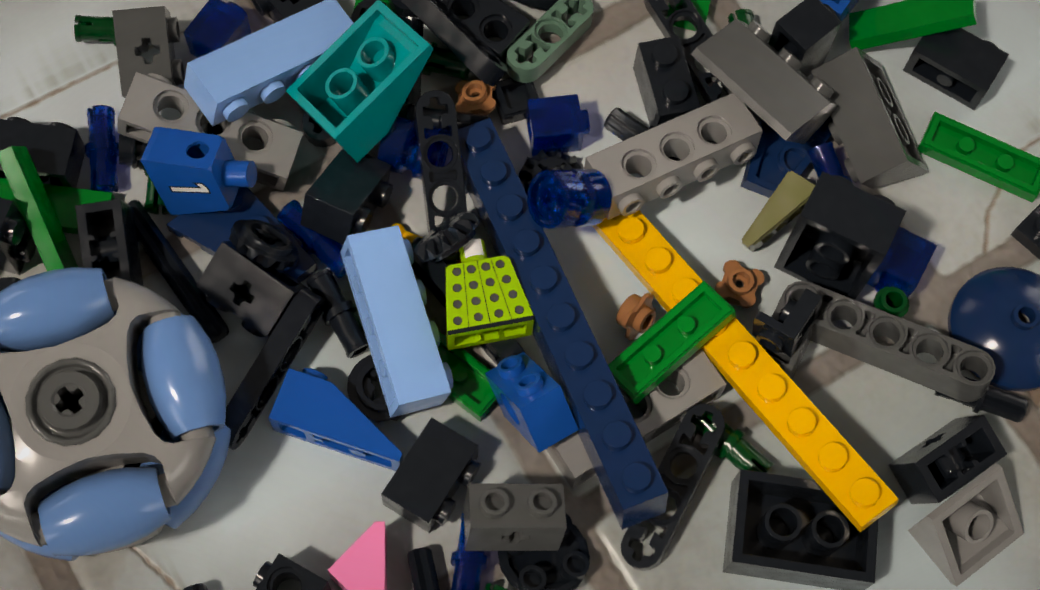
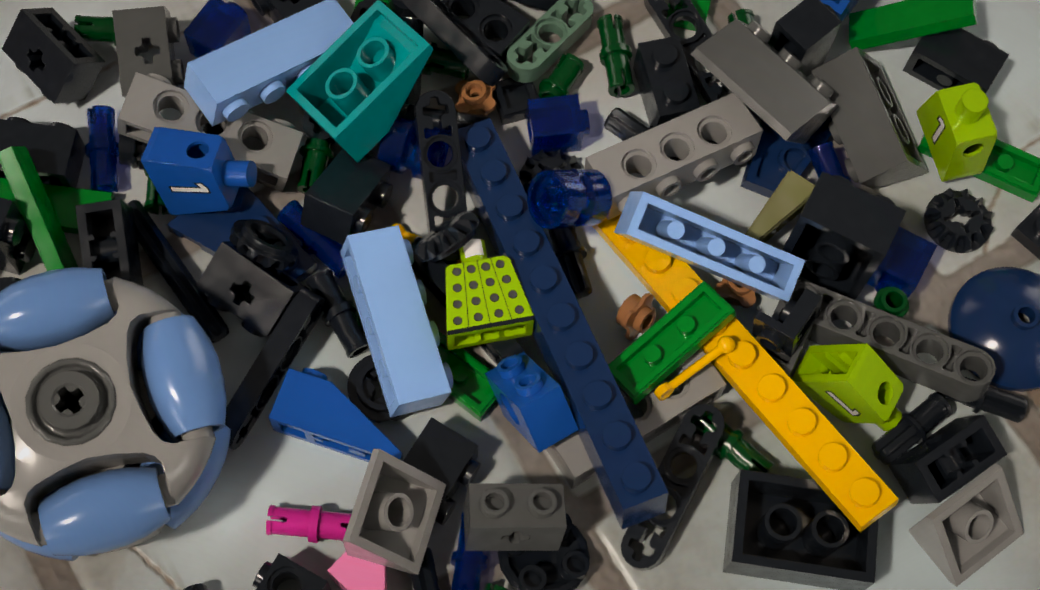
(52, 55): none -> black brick
(307, 523): none -> dark pink pin
(315, 160): none -> dark green pin
(393, 514): none -> light grey slope
(562, 77): none -> dark green pin
(571, 256): none -> black axle
(615, 55): none -> dark green pin
(709, 246): none -> light blue brick
(725, 345): none -> yellow hinge
(851, 384): none -> lime torso
(912, 428): none -> black axle
(950, 234): none -> black gear
(956, 123): none -> lime torso

